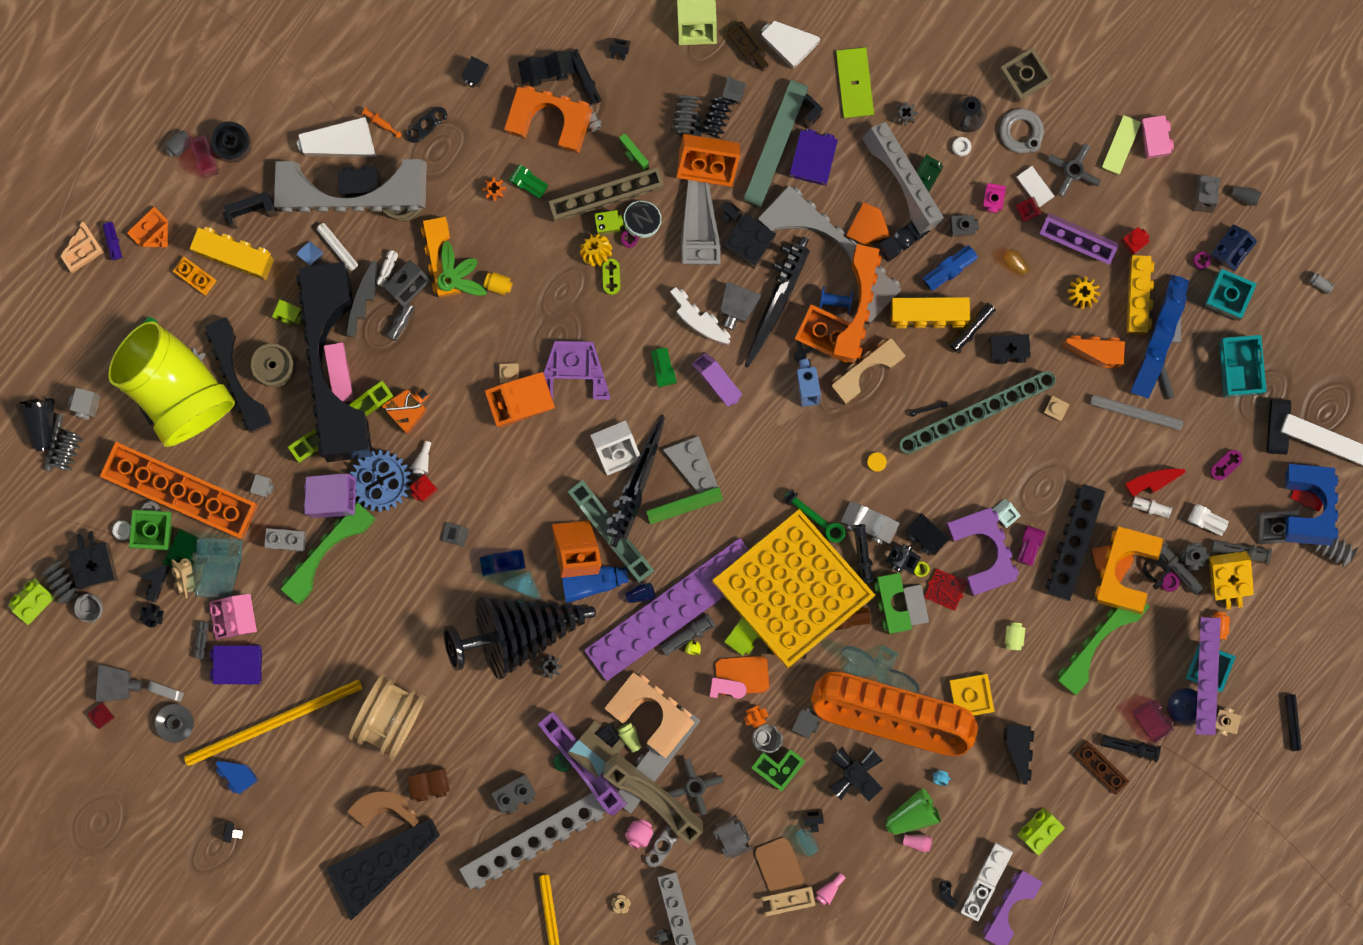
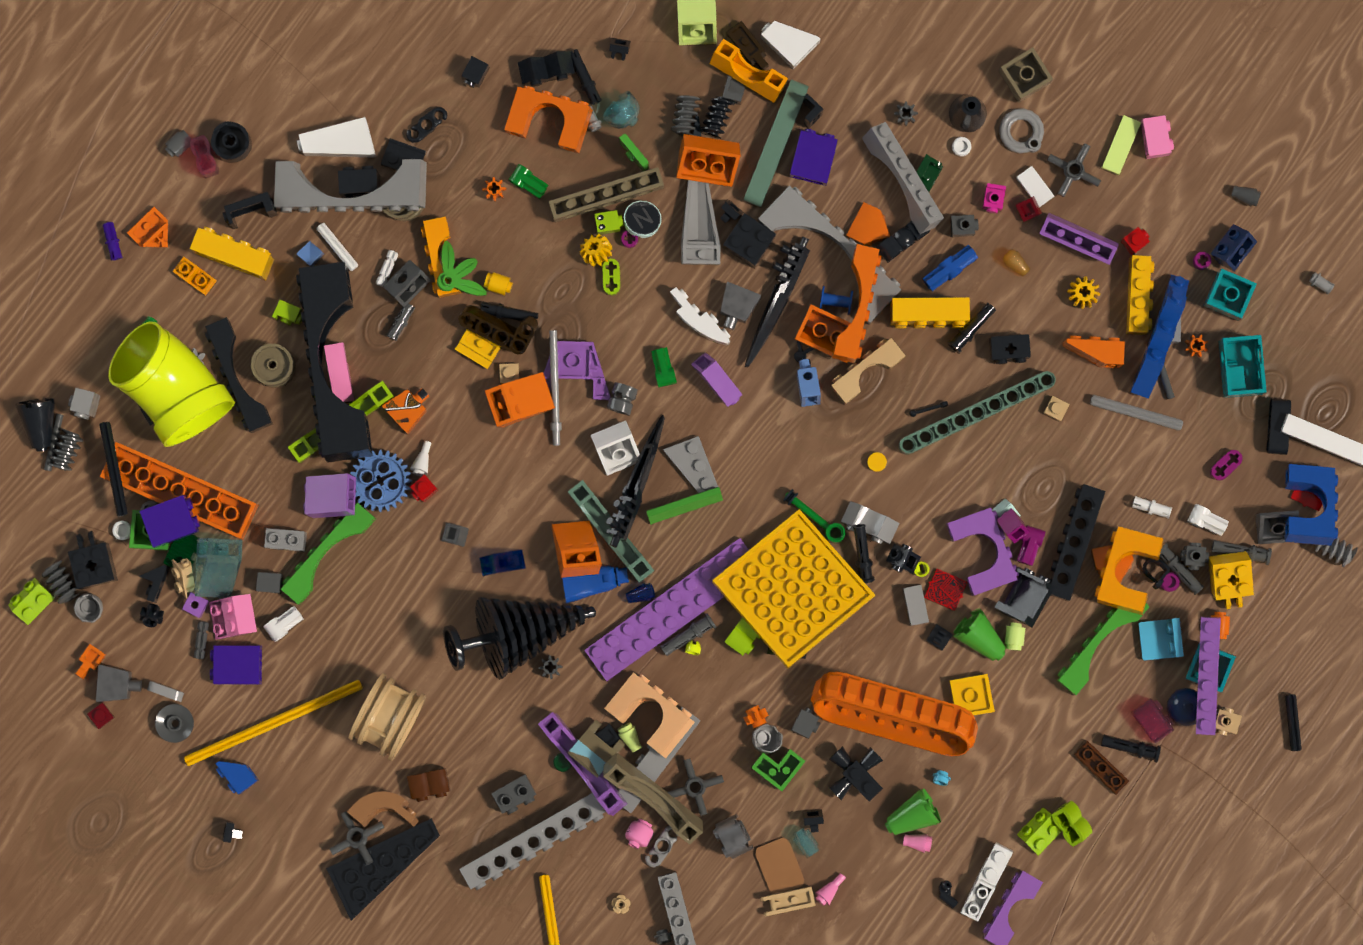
(81, 249): light nougat wing -> none
(91, 659): none -> orange plate
(113, 468): none -> black axle
(170, 521): none -> dark purple brick
(198, 612): none -> medium lavender piece
(262, 486): light grey plate -> none
(269, 582): none -> dark grey panel
(281, 625): none -> white piece
(354, 831): none -> dark grey bar
(365, 293): dark grey slope -> none
(379, 121): orange piece -> none
(397, 151): none -> black plate
(477, 348): none -> yellow plate
(496, 325): none -> dark brown beam
(506, 312): none -> black pin
(524, 584): clear light blue slope -> none
(555, 425): none -> light grey bar
(622, 398): none -> dark grey wheel
(623, 112): none -> clear light blue cylinder
(733, 688): bright pink leg -> none
(747, 670): orange piece -> none
(764, 82): none -> light orange arch
(854, 67): lime piece -> none
(861, 617): reddish brown piece -> none
(864, 665): clear light blue piece -> none
(894, 620): bright green arch -> none
(927, 535): black brick -> none
(939, 637): none -> black tile
(980, 635): none -> bright green cone
(1013, 525): none -> magenta brick
(1017, 745): black slope -> none
(1026, 597): none -> black panel
(1070, 821): none -> lime brick
(1152, 481): red slope -> none
(1160, 639): none -> medium azure bracket
(1198, 341): none -> orange gear
(1206, 193): flat silver torso -> none

